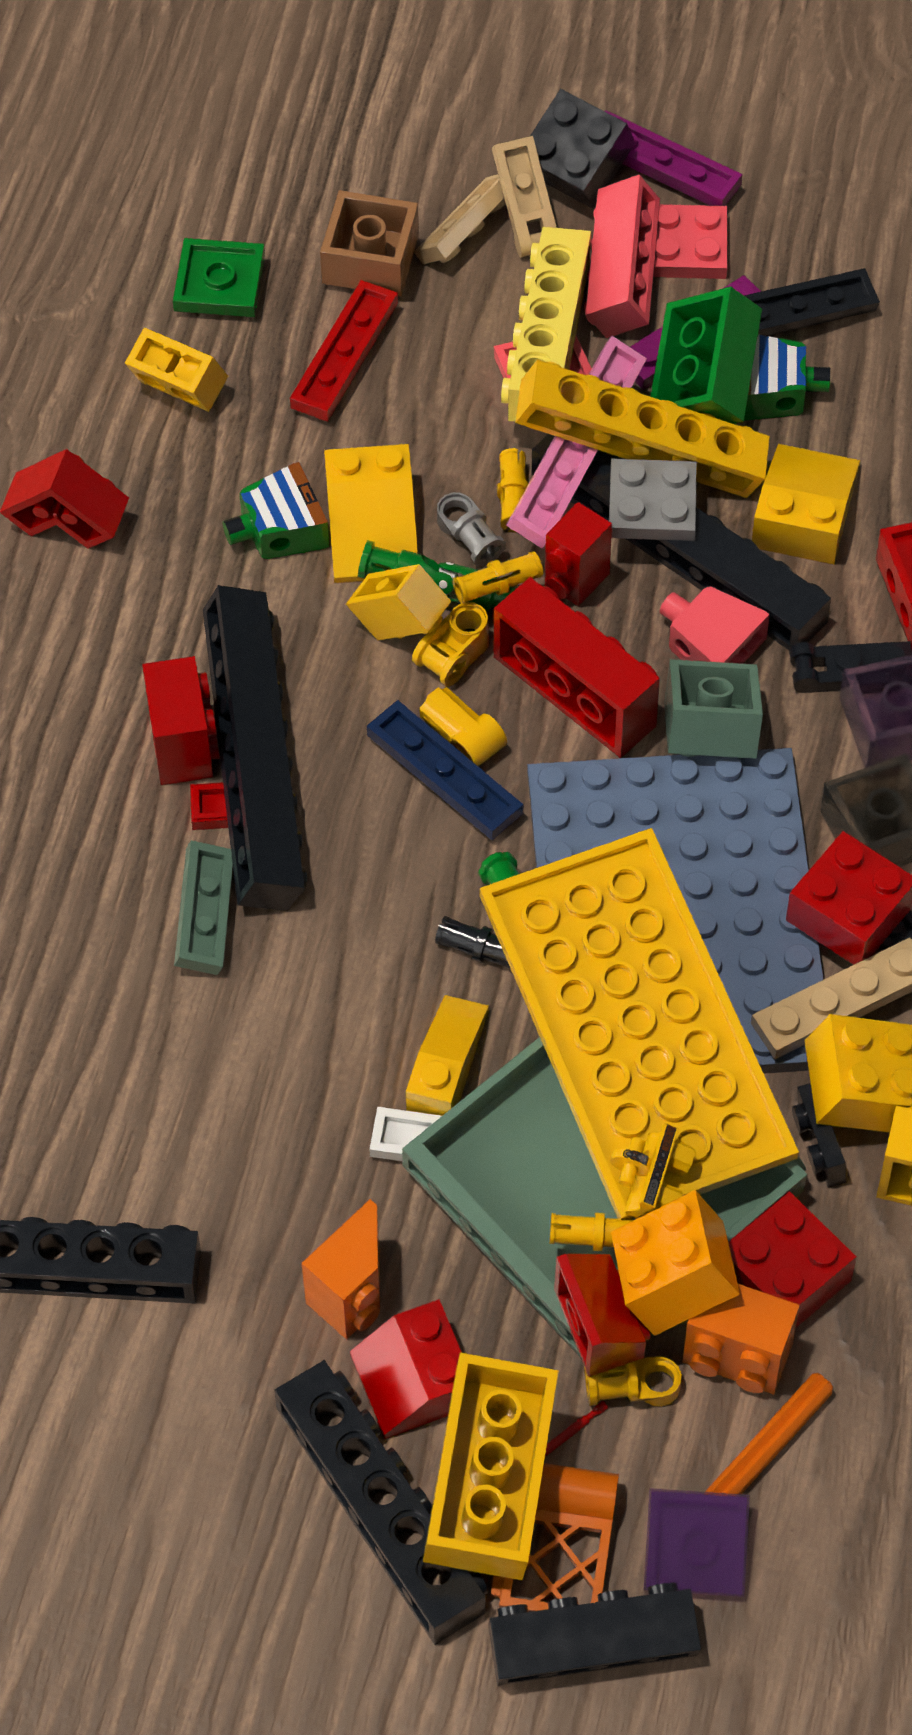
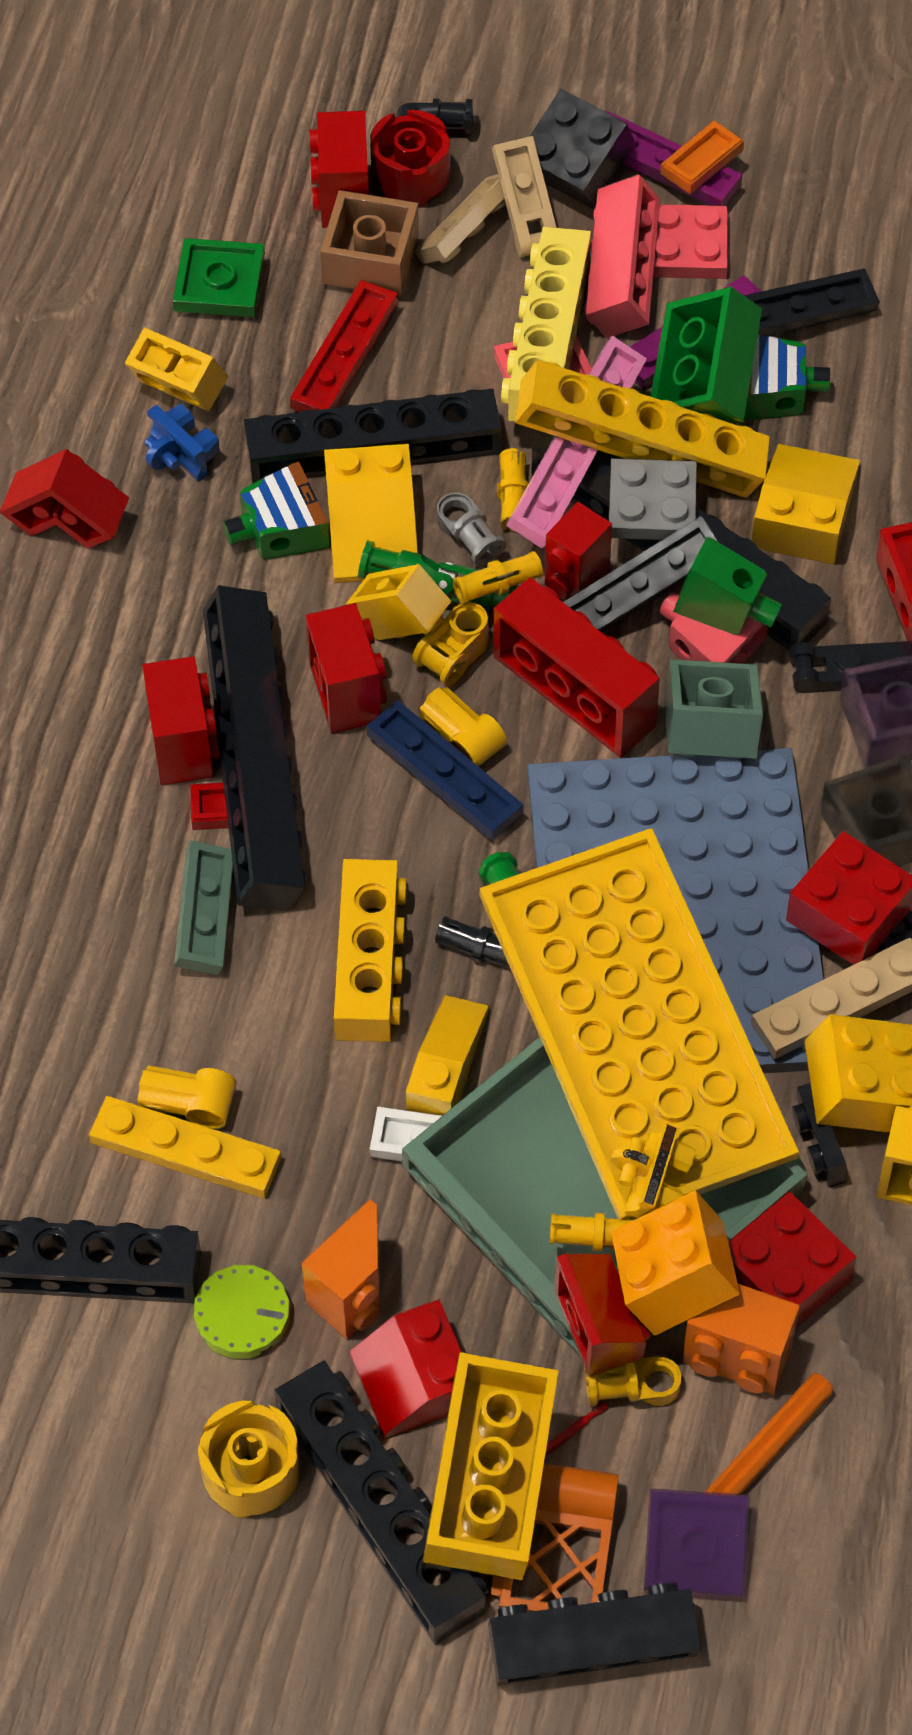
(173, 446): none -> blue hips
(185, 1147): none -> yellow plate
(199, 1097): none -> yellow piece
(241, 1311): none -> lime tile
(270, 1442): none -> yellow brick
(340, 158): none -> red brick
(345, 667): none -> red brick
(356, 1013): none -> yellow brick
(410, 156): none -> red brick
(432, 425): none -> black brick
(453, 114): none -> black connector
(642, 577): none -> plate
(702, 157): none -> orange tile
(725, 590): none -> green torso

